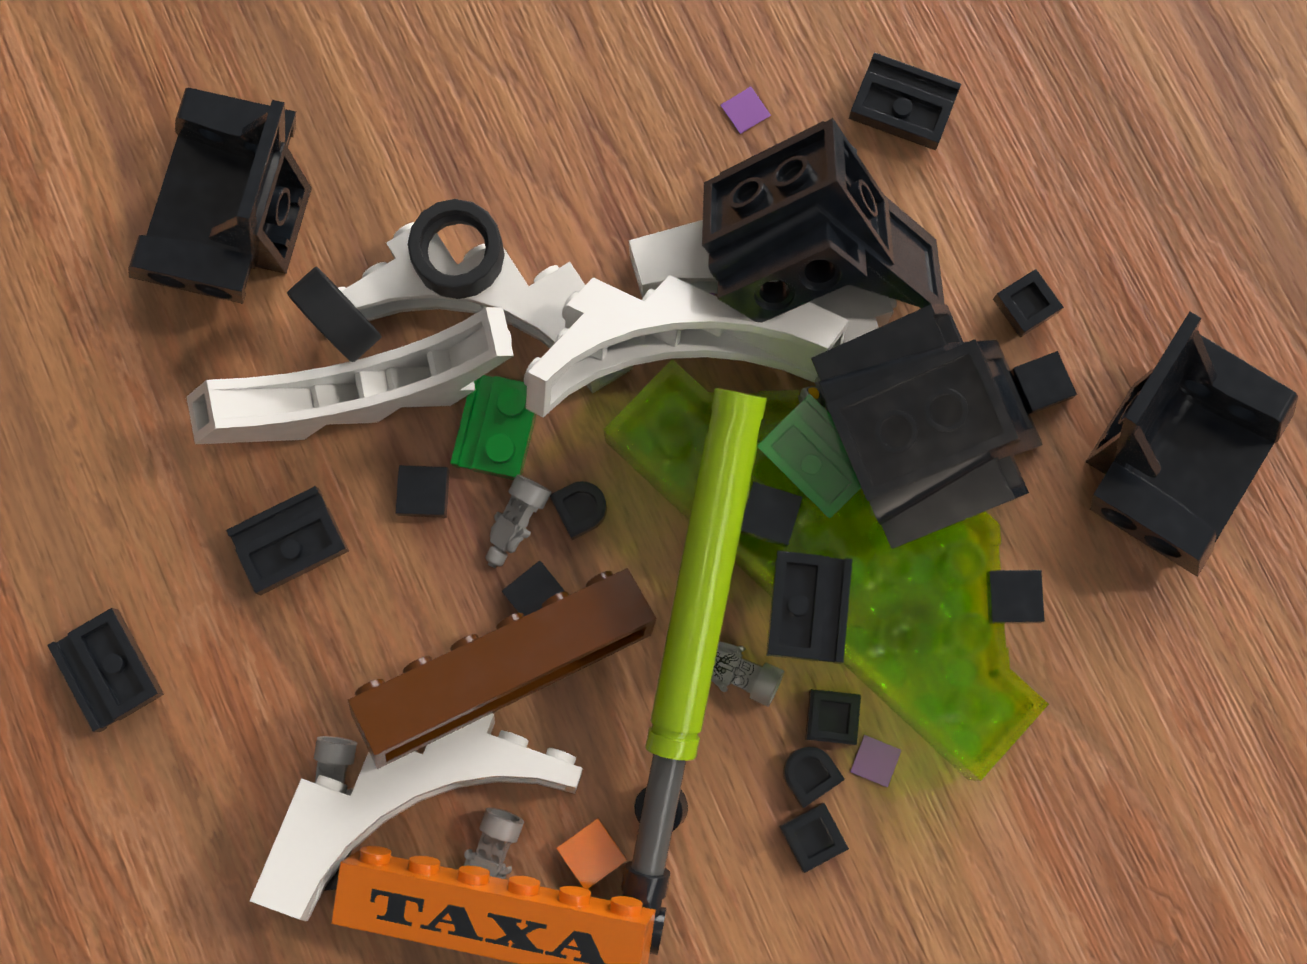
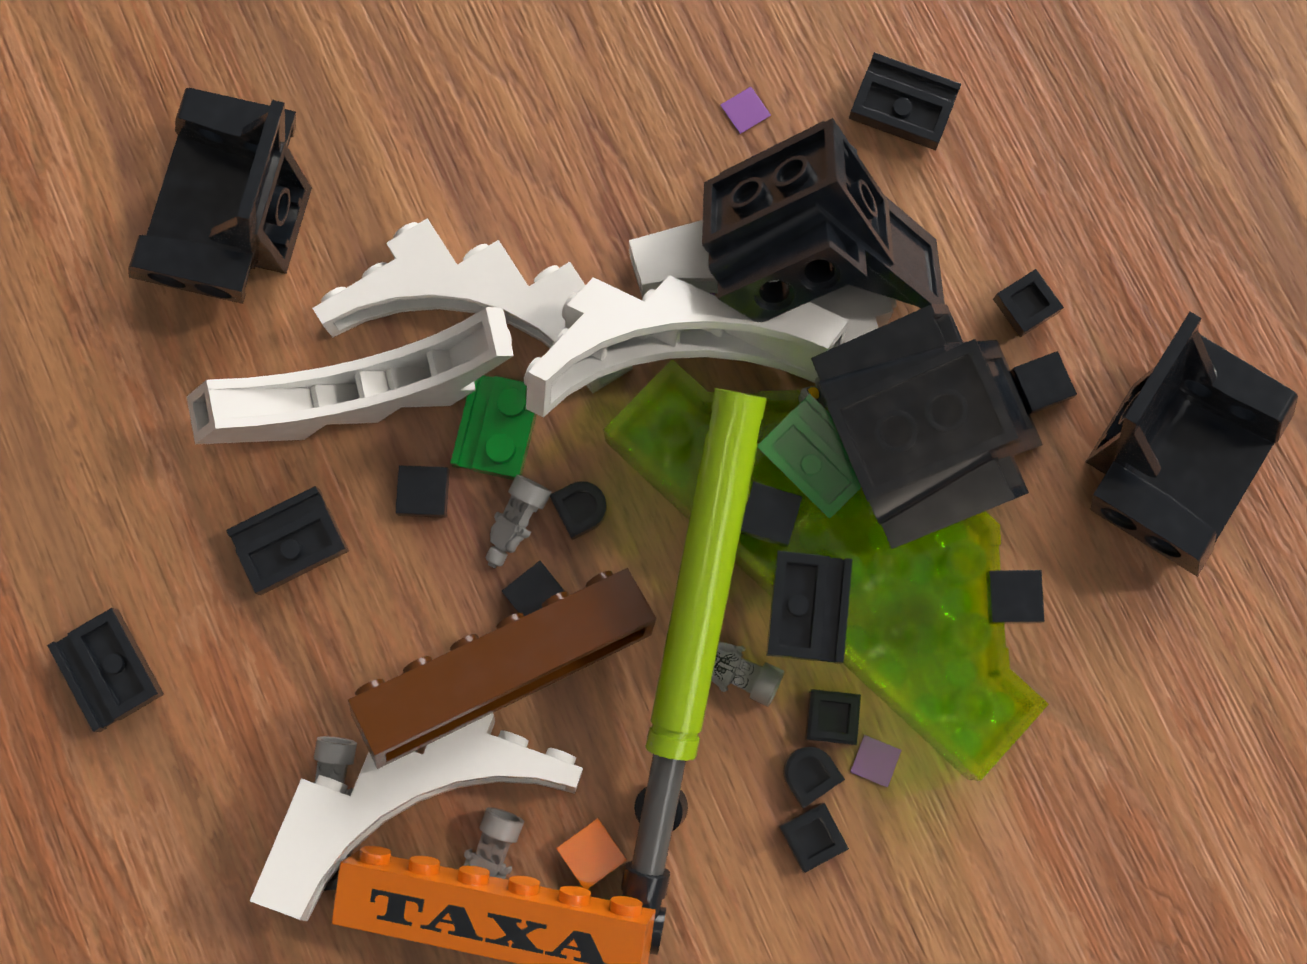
(334, 314): black tyre -> none
(447, 214): black tyre -> none

